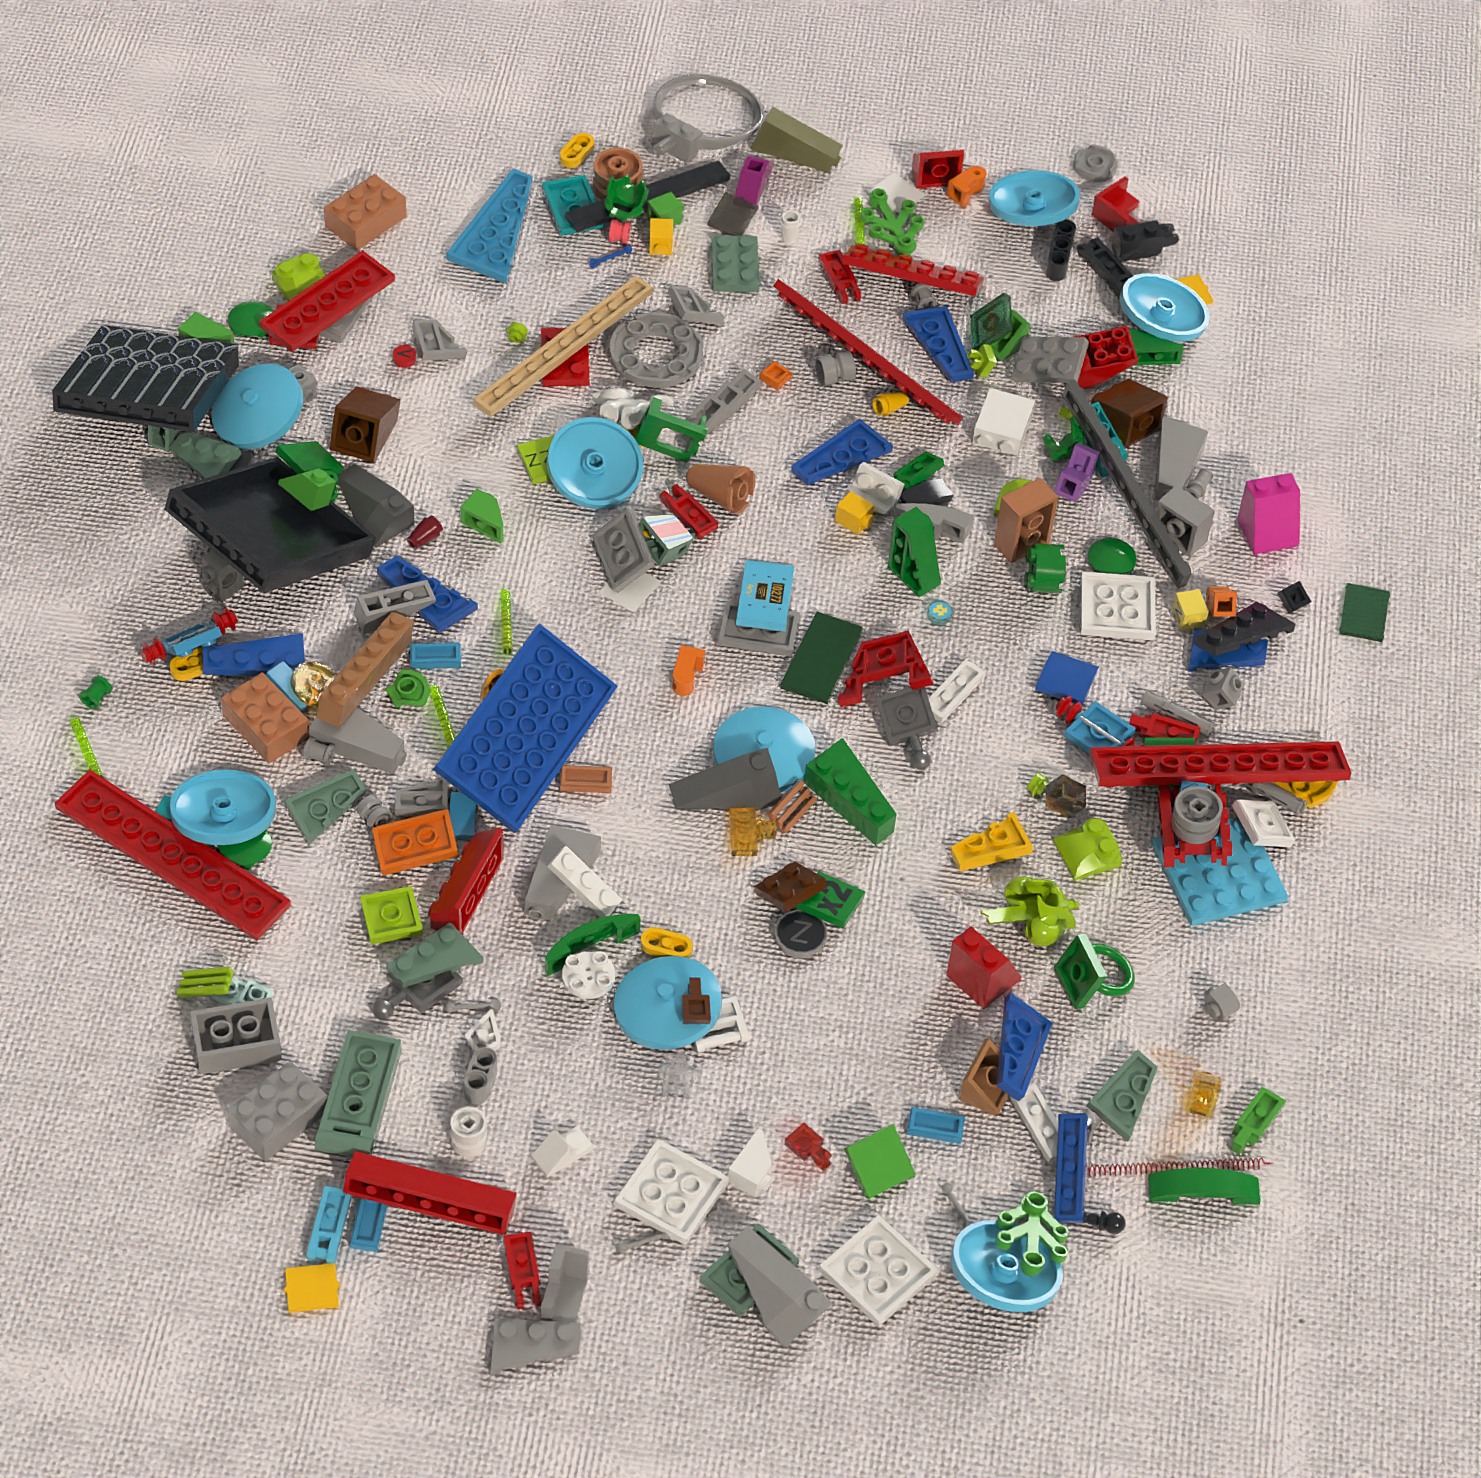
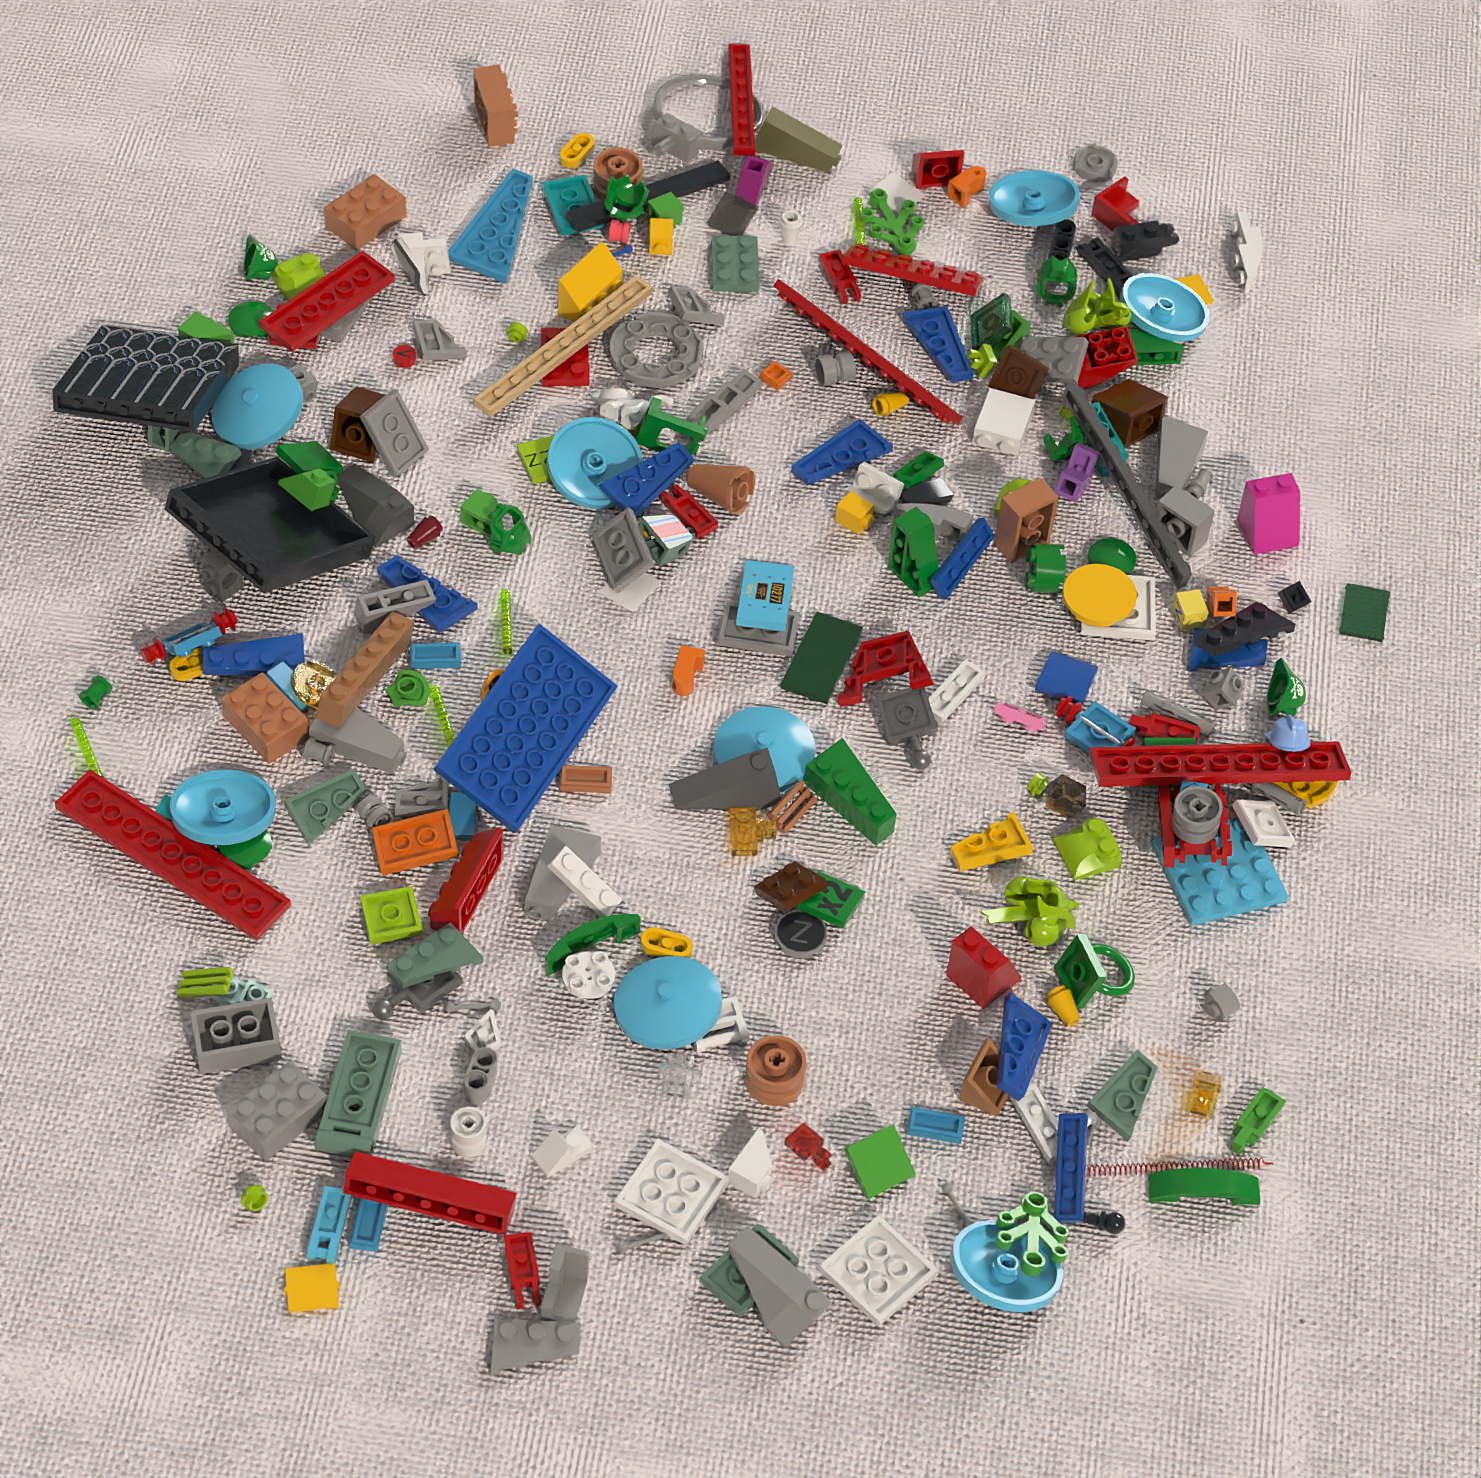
(254, 1197): none -> lime plate
(258, 260): none -> green hat
(394, 433): none -> light grey tile
(421, 258): none -> white piece
(495, 105): none -> nougat brick
(508, 541): none -> green helmet
(588, 283): none -> yellow slope
(647, 479): none -> blue wing
(694, 1005): reddish brown plate -> none
(741, 100): none -> red tile
(775, 1070): none -> nougat wheel
(939, 612): tile -> none
(962, 558): none -> blue tile
(1012, 713): none -> bright pink plate
(1018, 374): none -> reddish brown plate
(1057, 271): none -> green helmet
(1063, 1005): none -> yellow cone
(1096, 311): none -> lime hair
(1099, 595): none -> yellow tile
(1248, 250): none -> white slope
(1284, 691): none -> green hat
(1289, 734): none -> light blue piece

